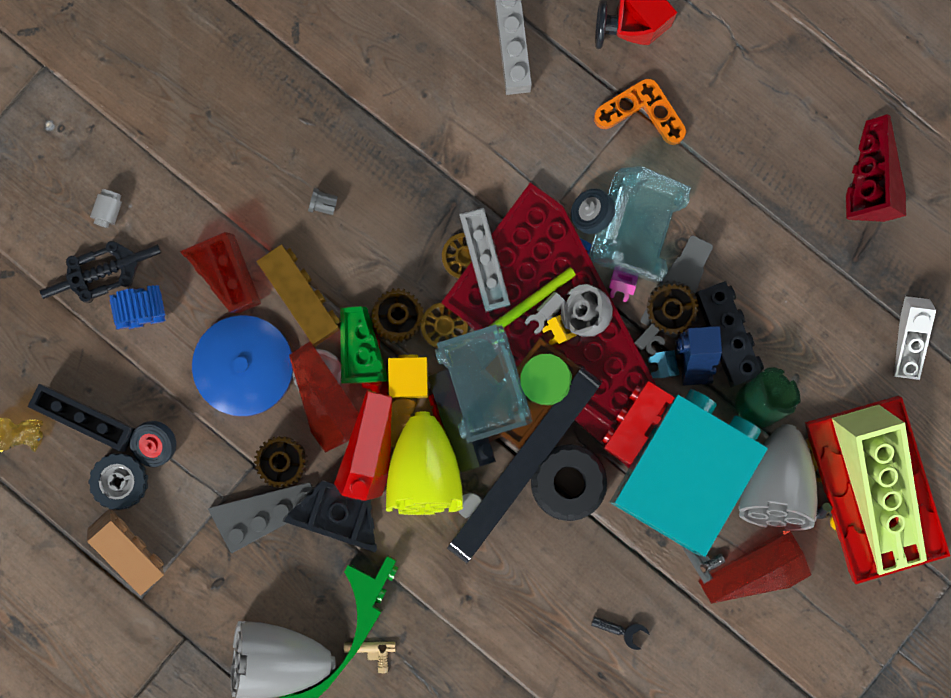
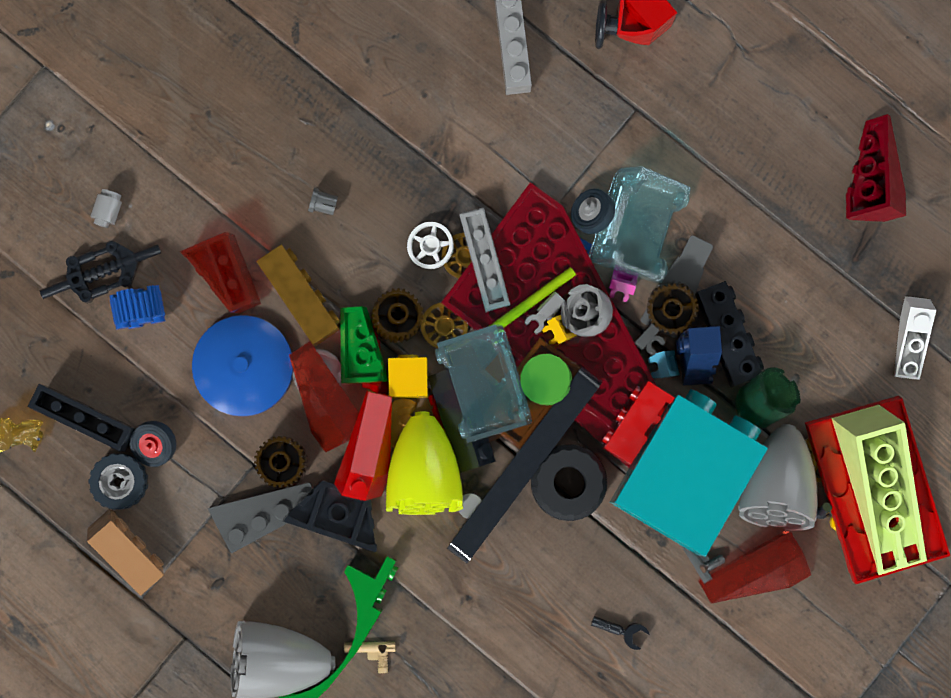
(430, 245): none -> white wheel
(641, 101): orange beam -> none

